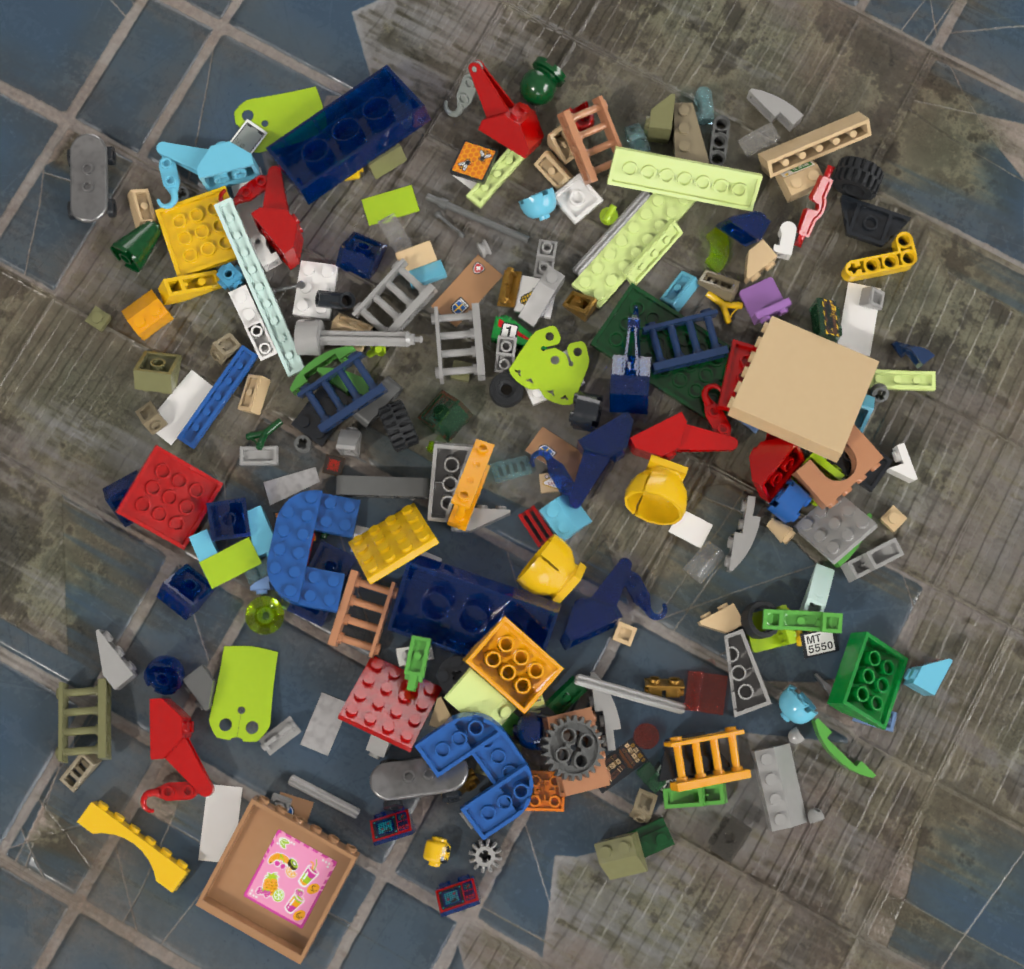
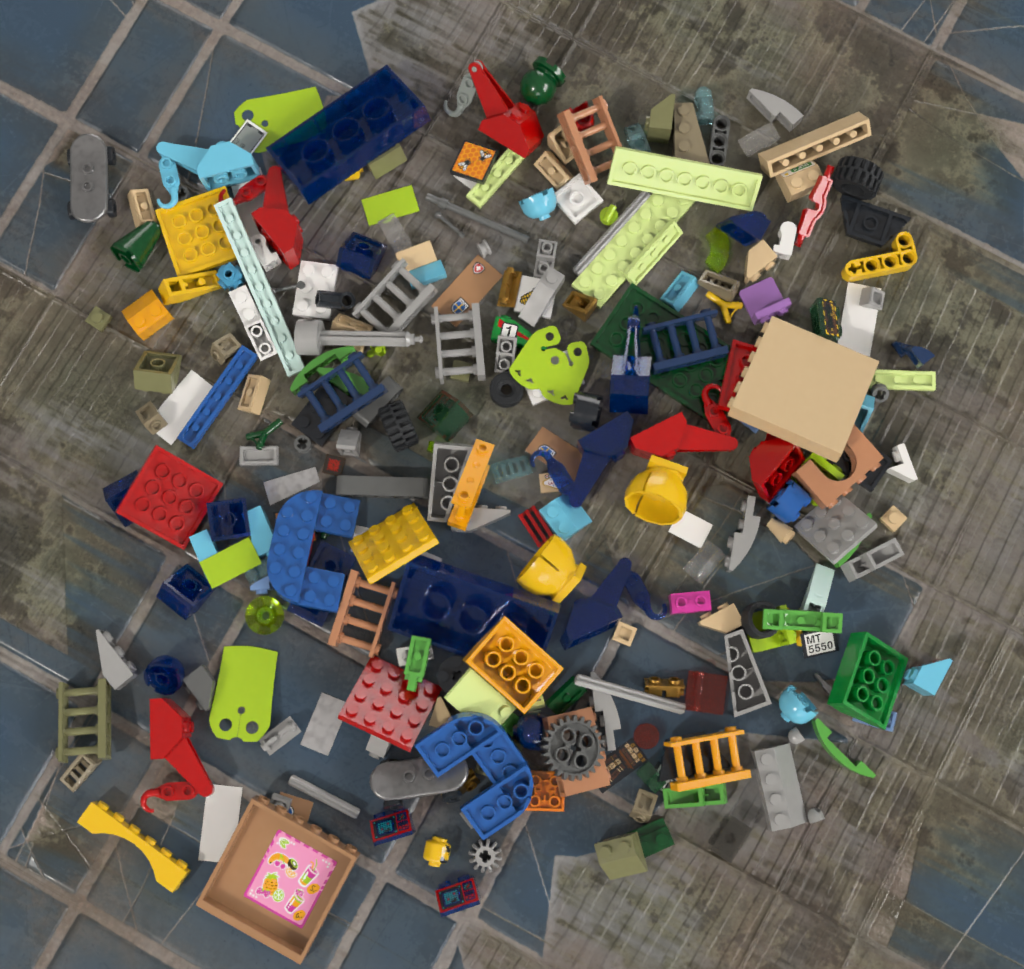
(689, 602): none -> dark pink brick

